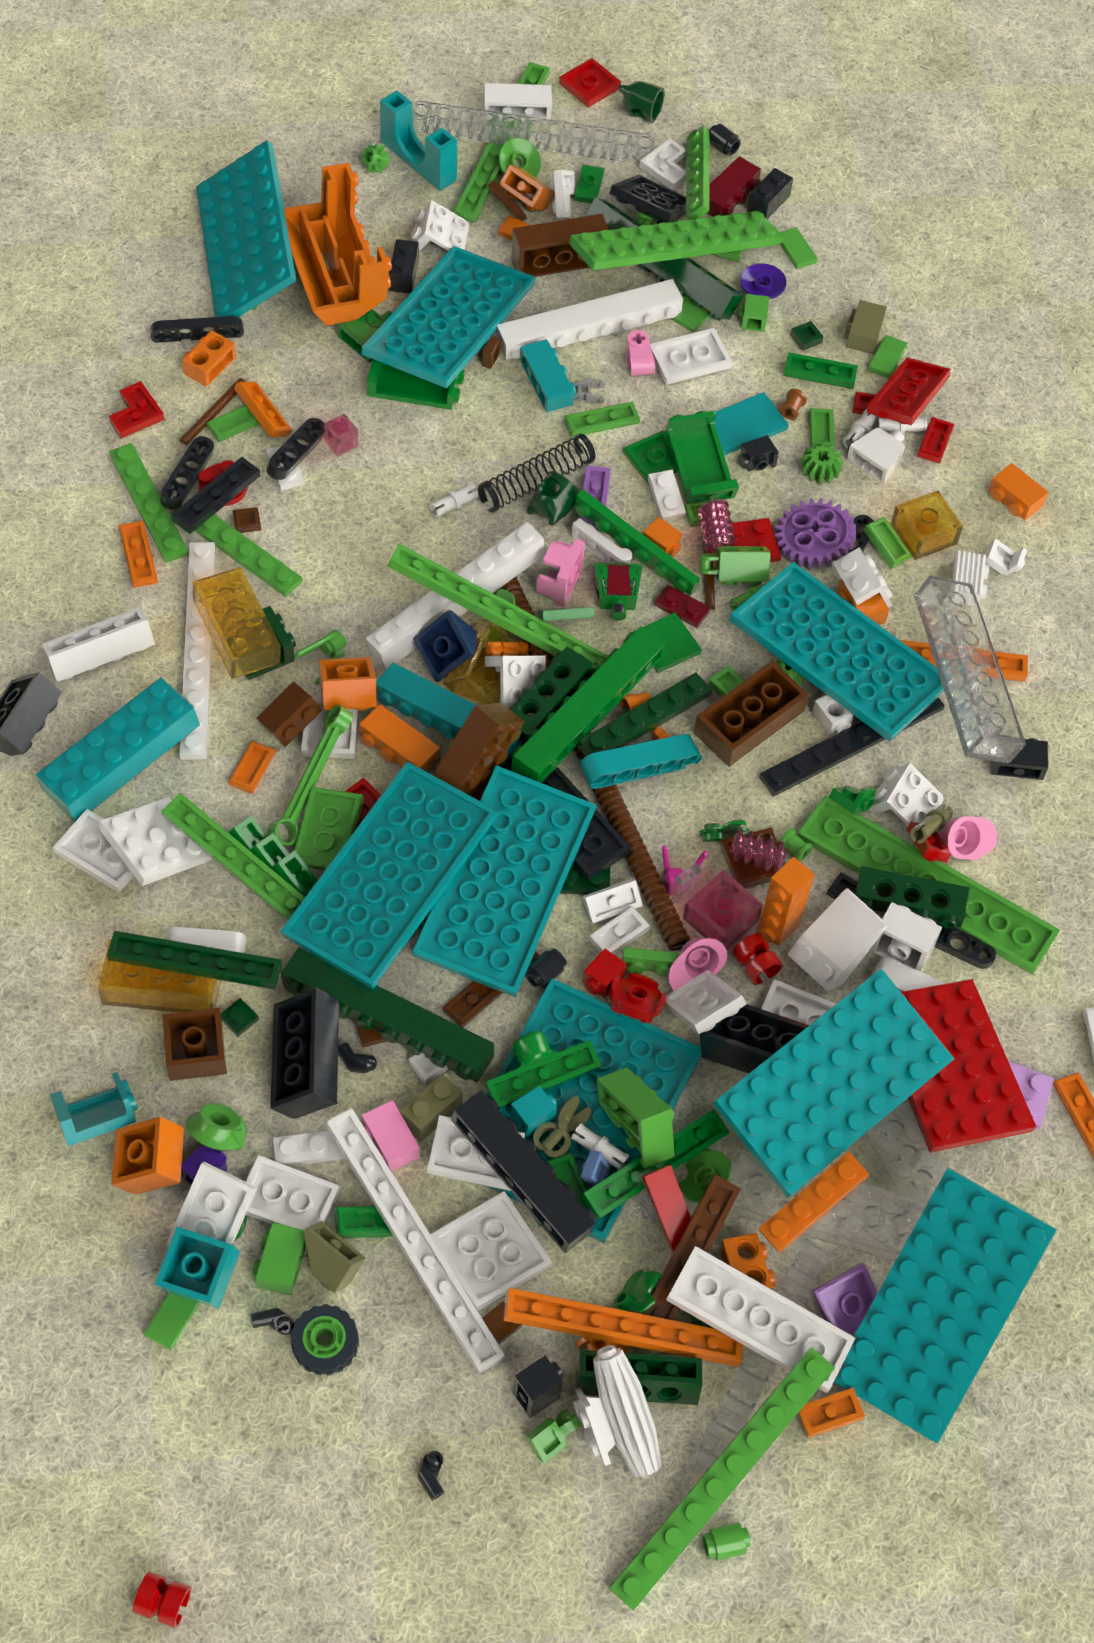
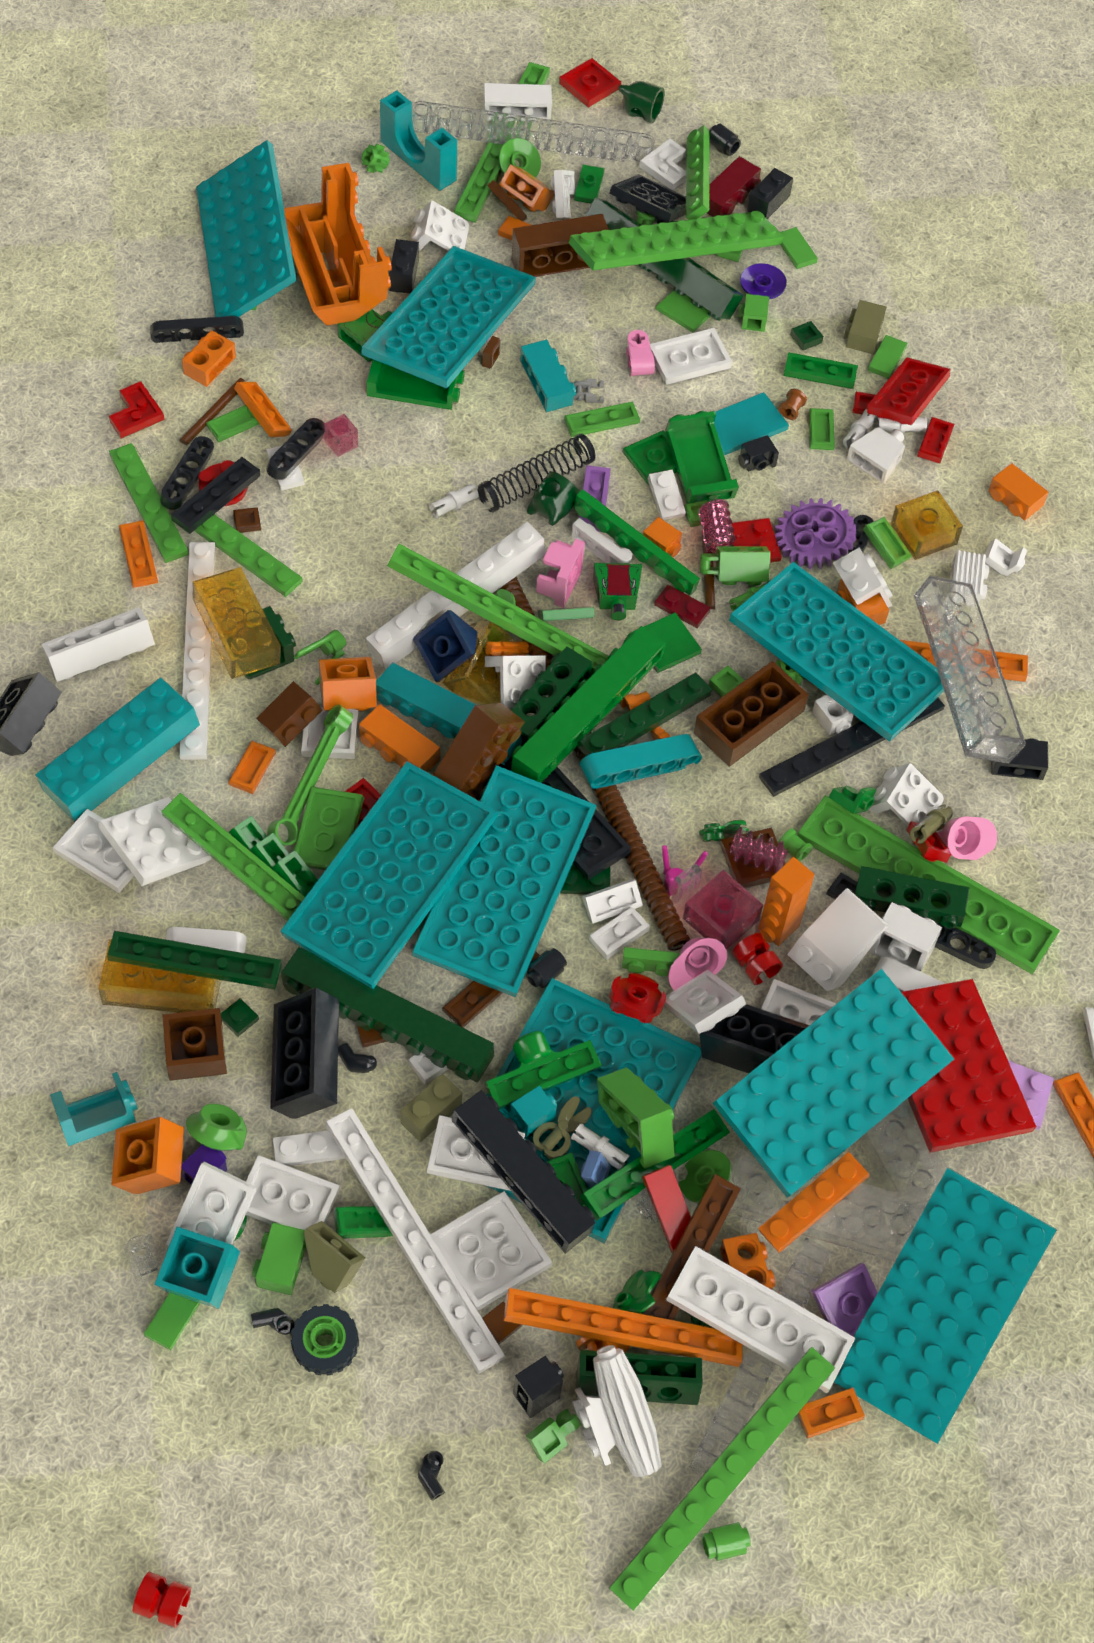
(391, 1135): bright pink brick -> none
(592, 318): white brick -> none
(602, 972): red brick -> none
(821, 463): bright green gear -> none

